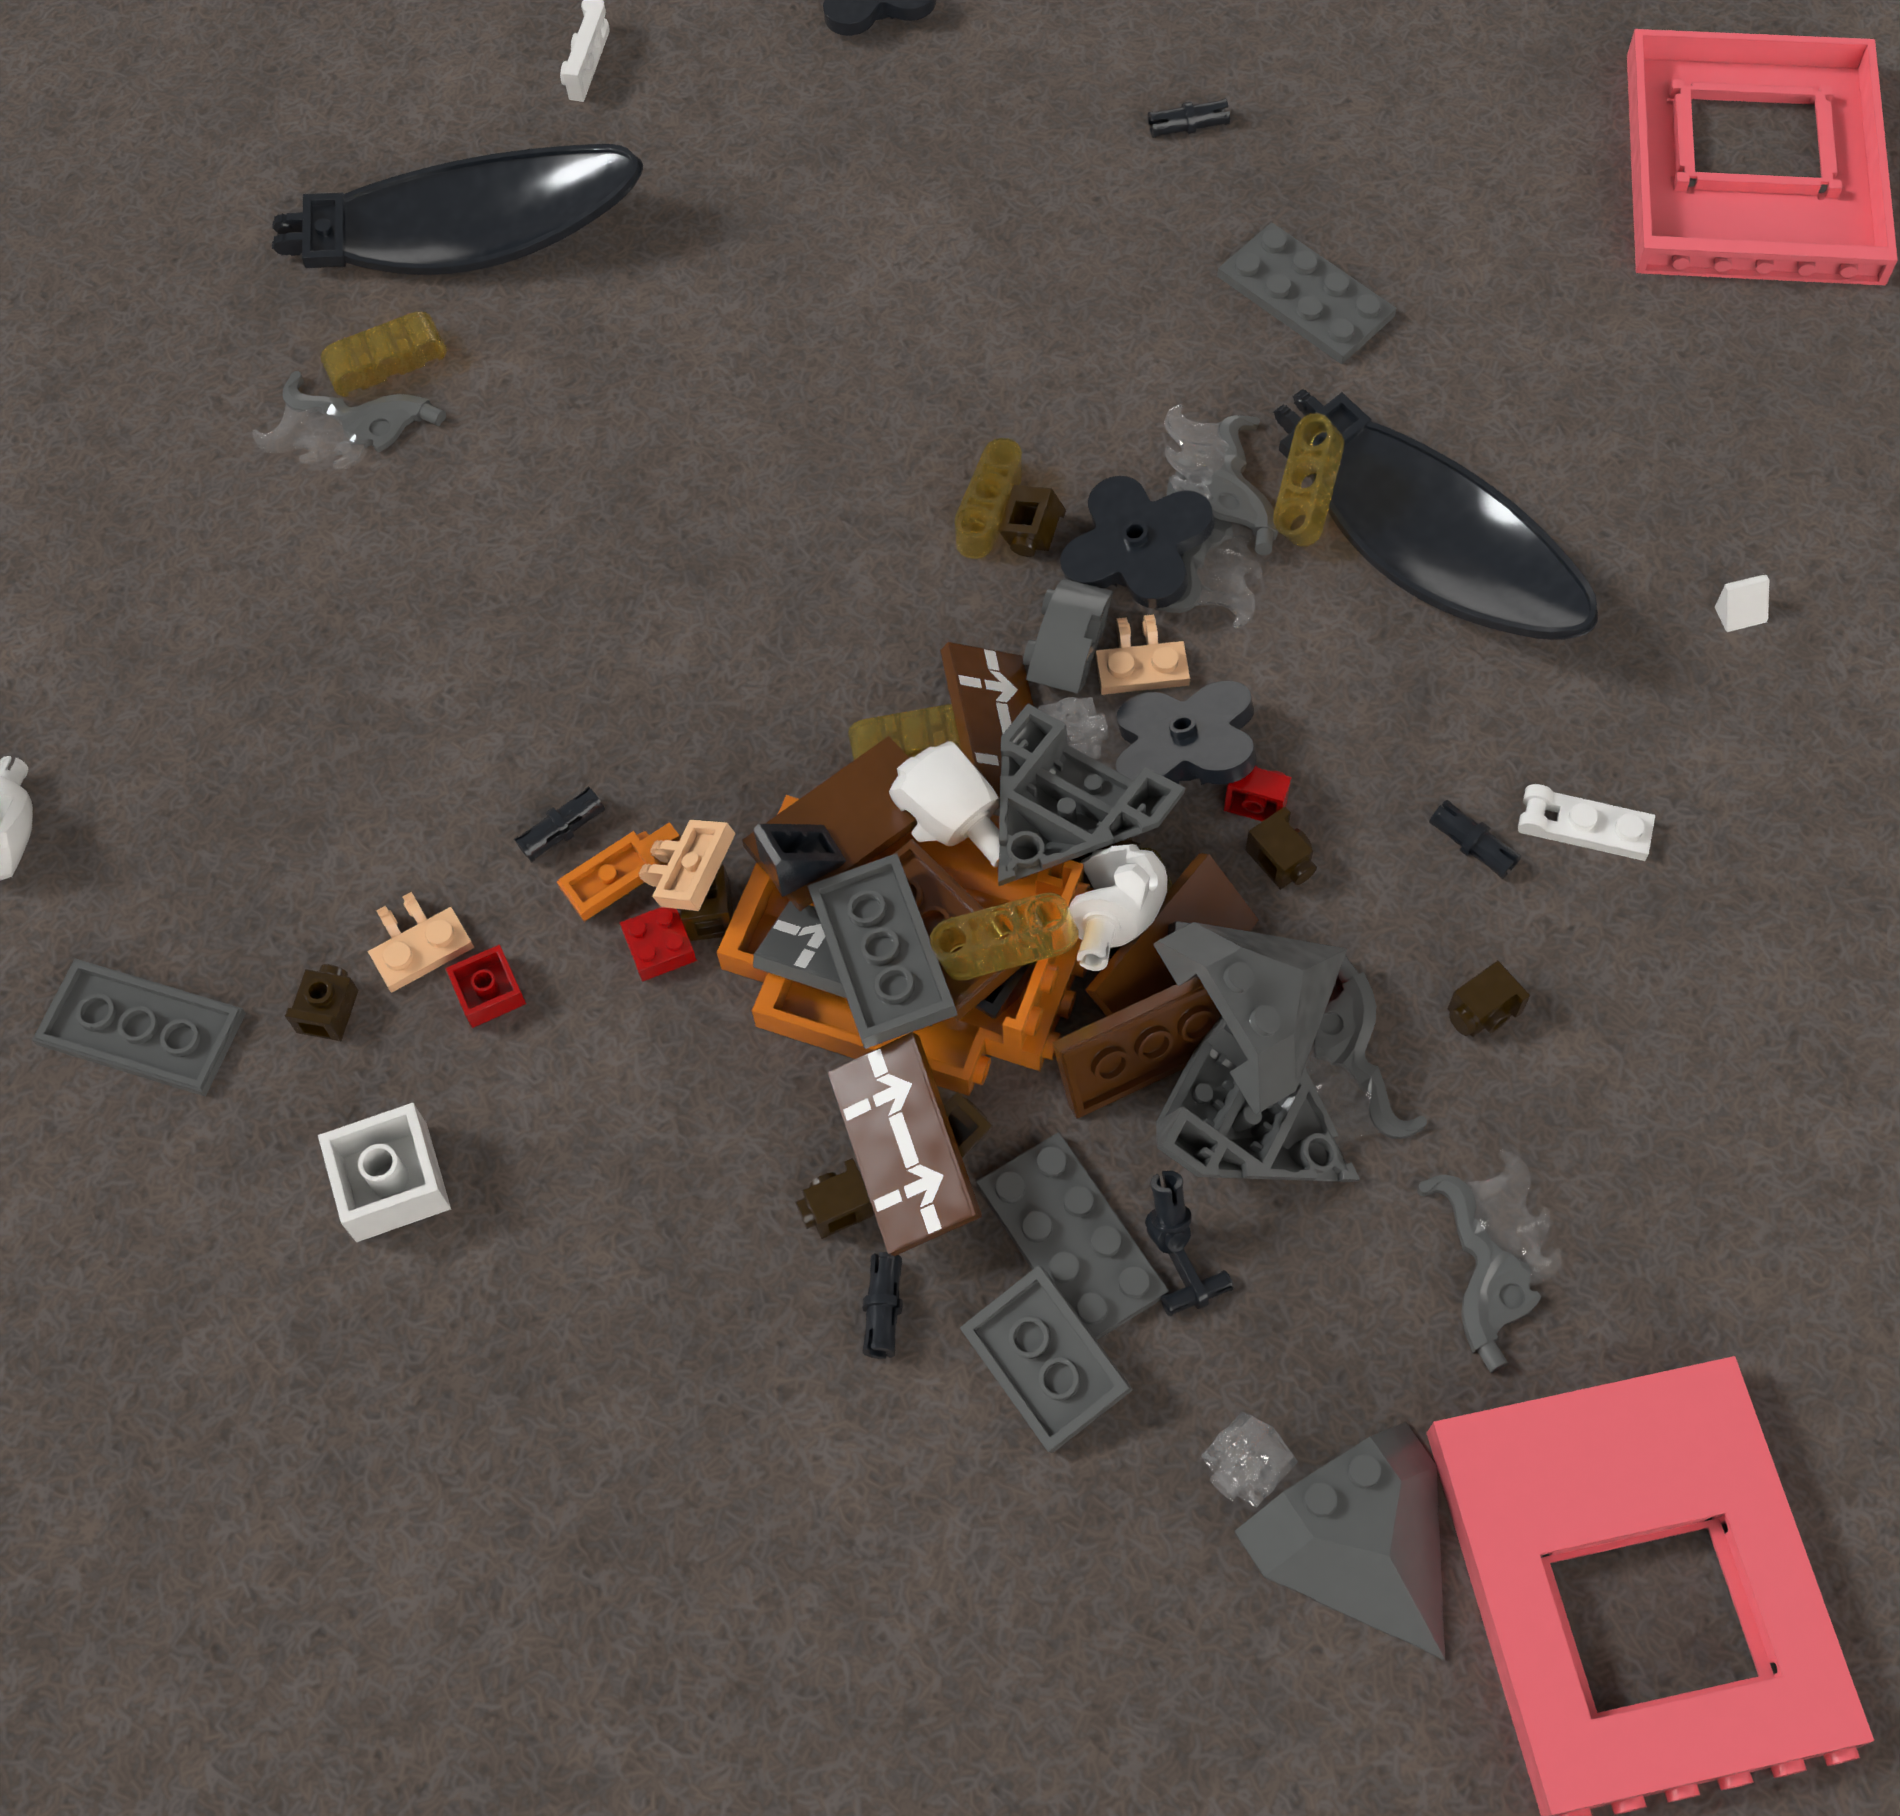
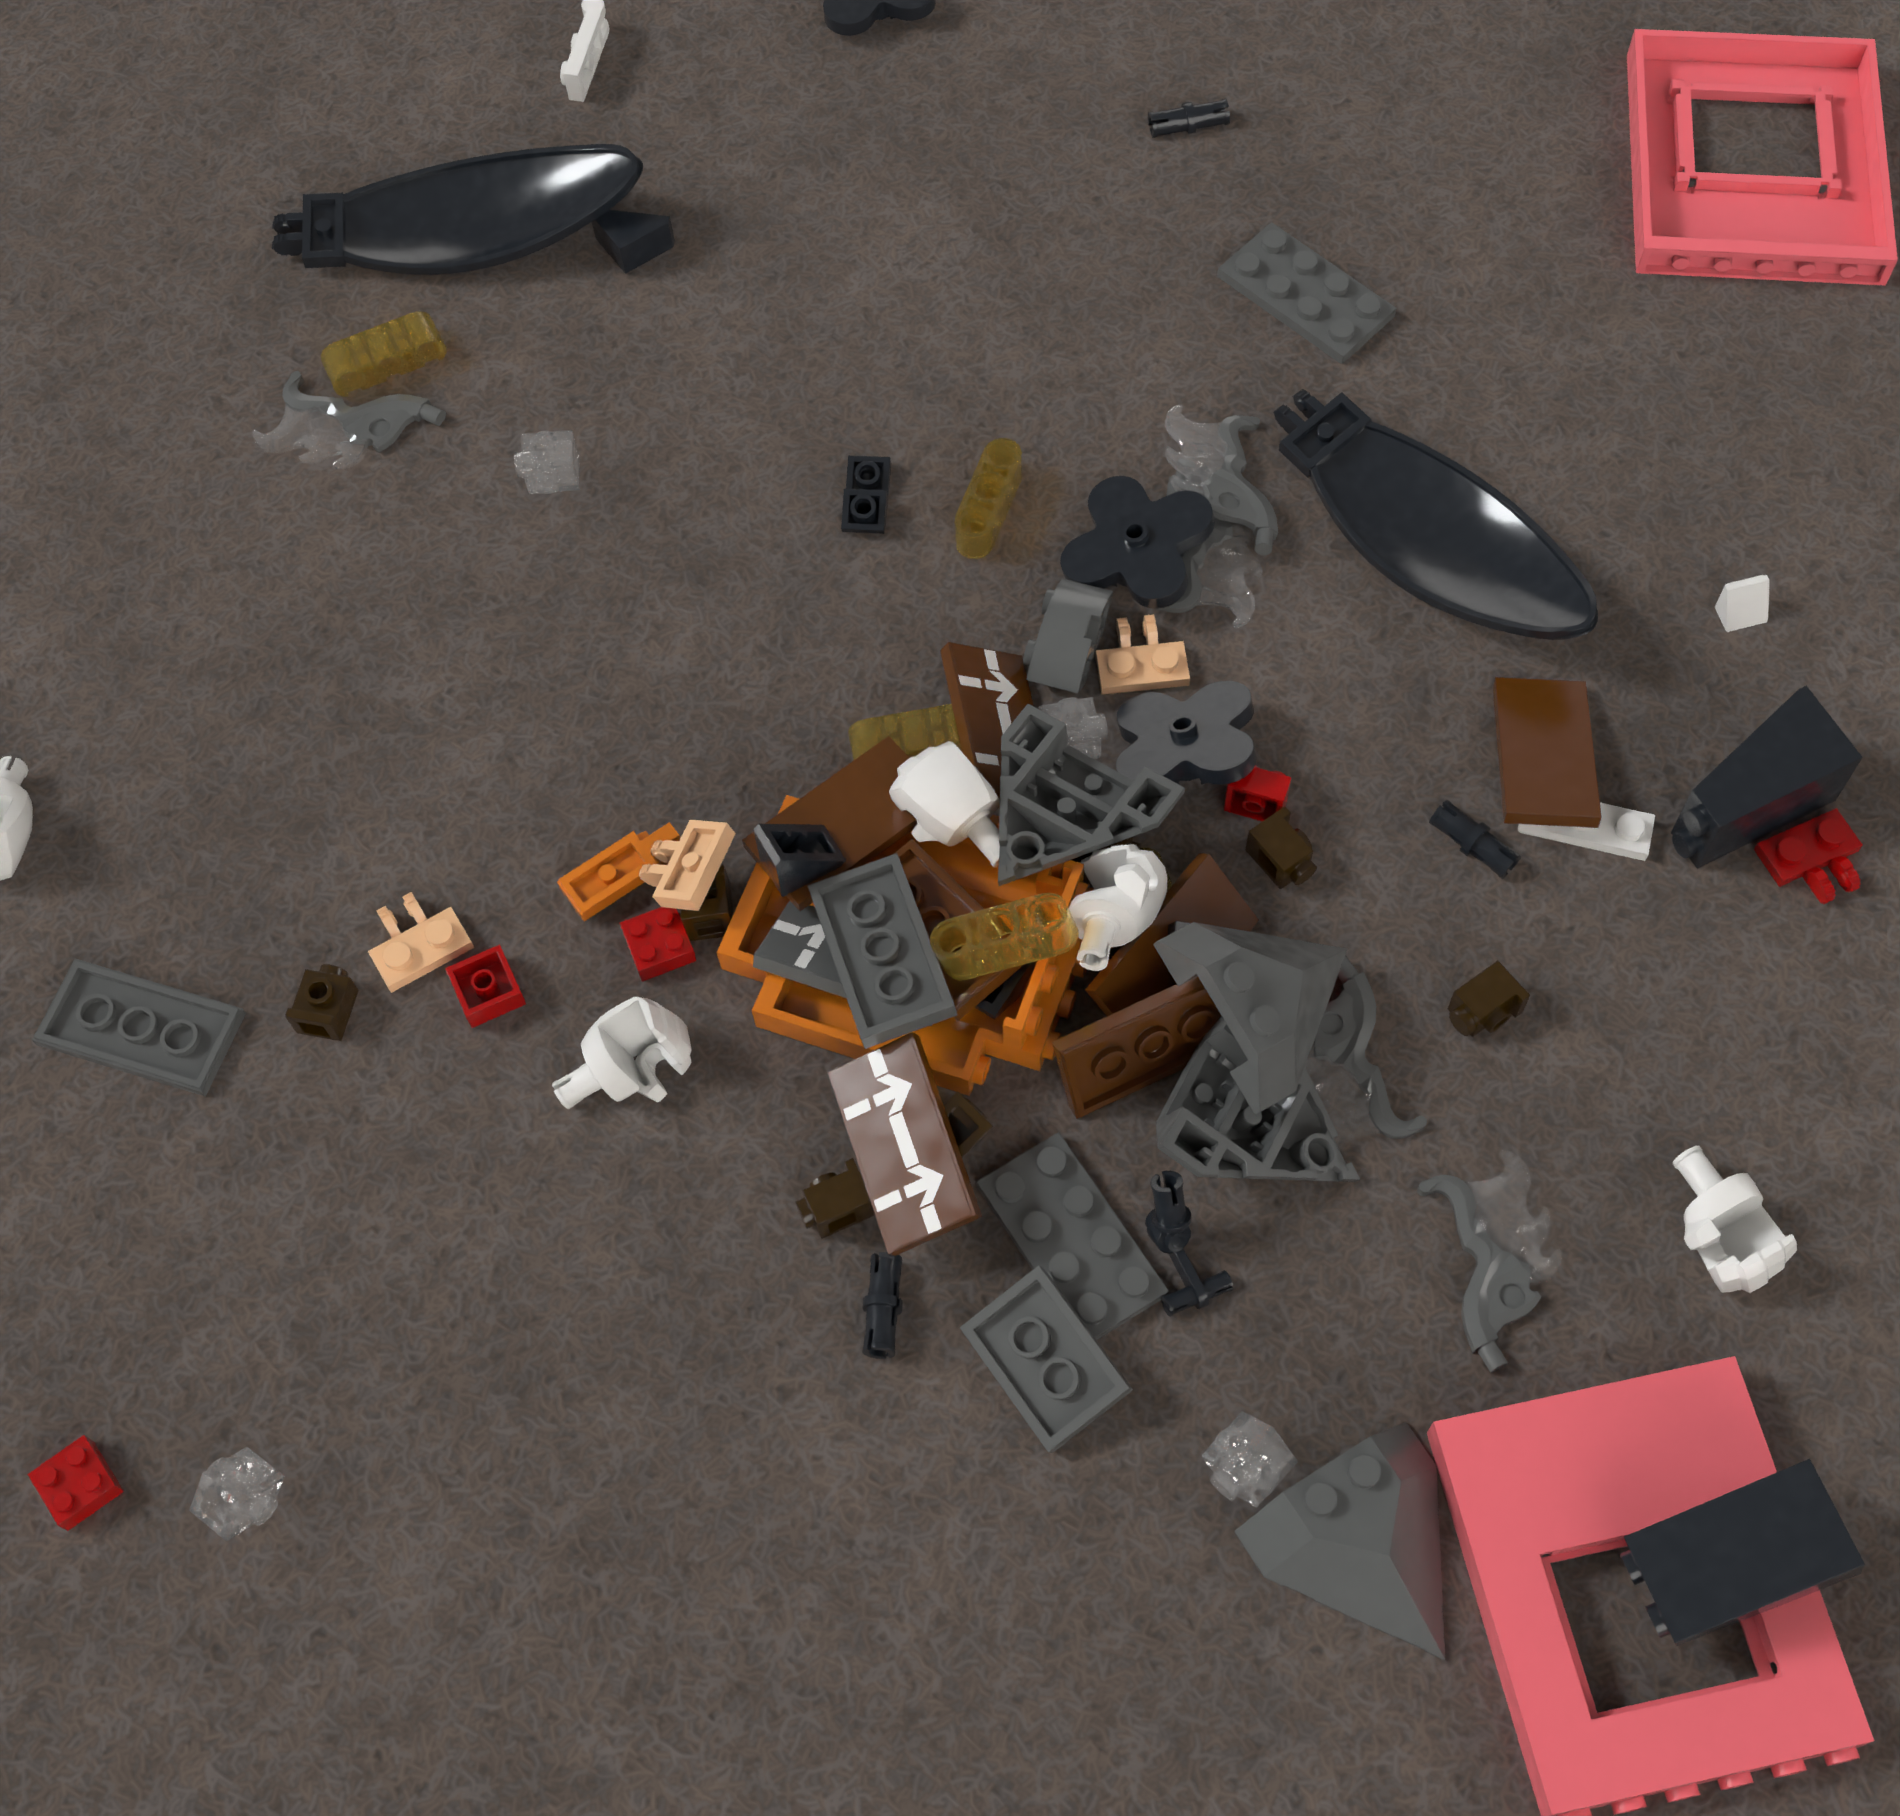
(75, 1483): none -> red piece
(237, 1493): none -> clear brick
(384, 1172): white brick -> none
(549, 462): none -> clear brick
(560, 824): black pin -> none
(628, 1030): none -> white piece
(633, 236): none -> black slope
(866, 494): none -> black slope
(1031, 519): dark brown brick -> none
(1303, 461): clear yellow beam -> none
(1546, 753): none -> reddish brown tile
(1731, 1226): none -> white piece
(1742, 1554): none -> black slope
(1771, 779): none -> black slope
(1809, 848): none -> red hinge

